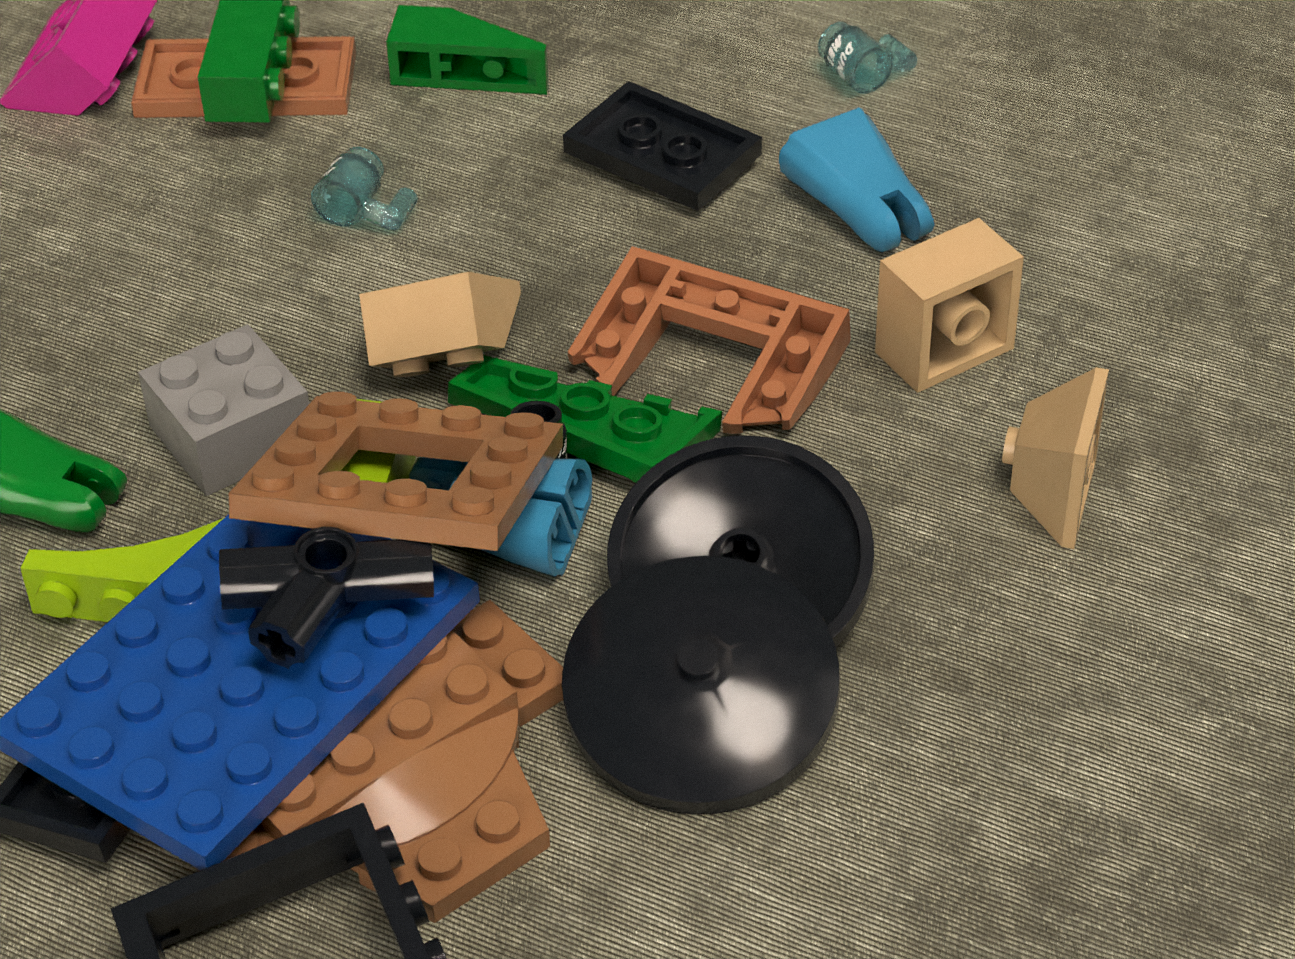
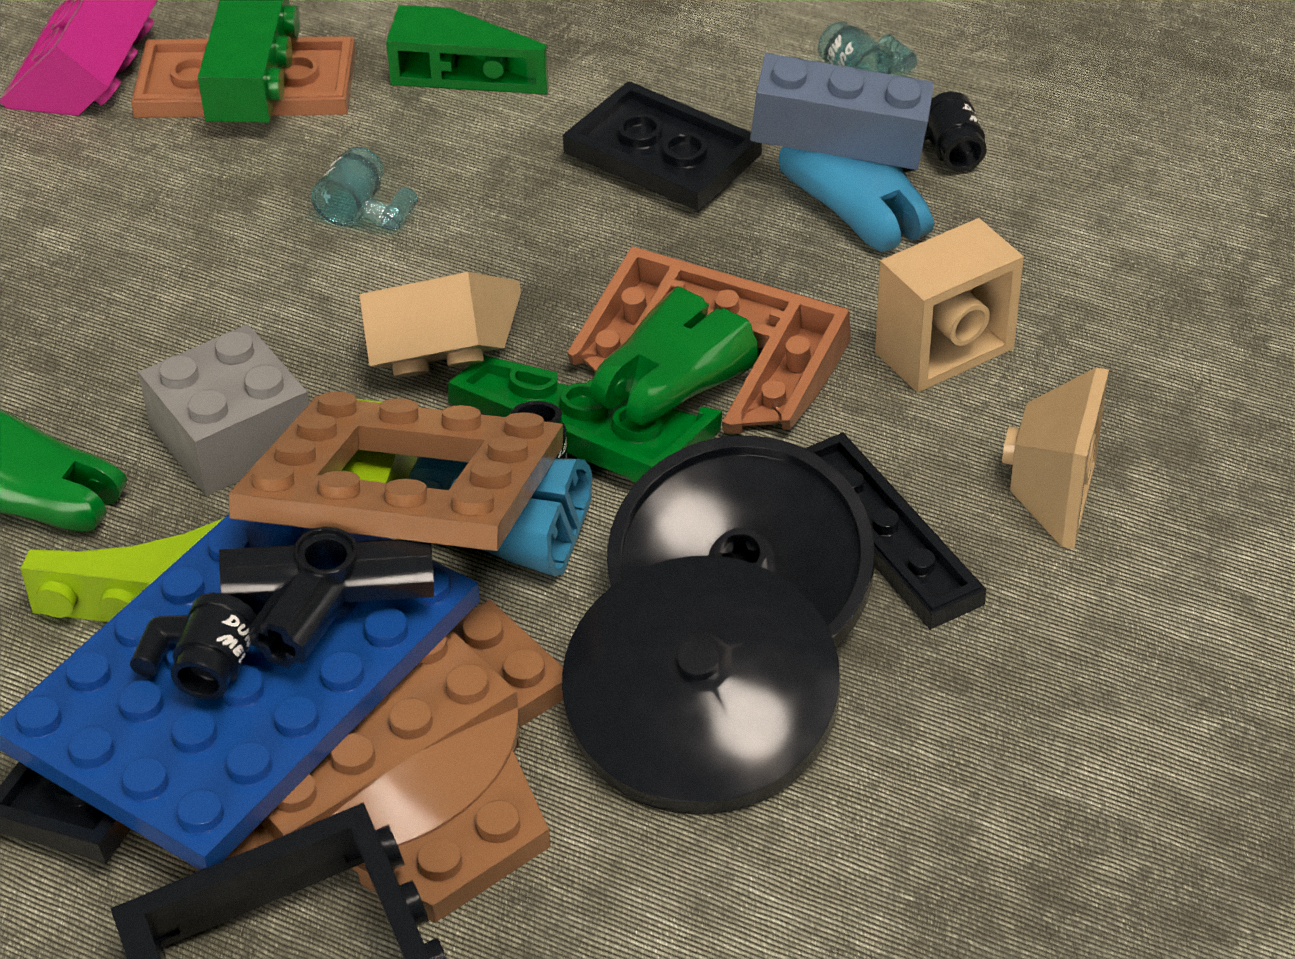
(208, 647): none -> black piece
(674, 357): none -> green piece
(841, 111): none -> sand blue brick
(904, 545): none -> black tile
(955, 132): none -> black piece

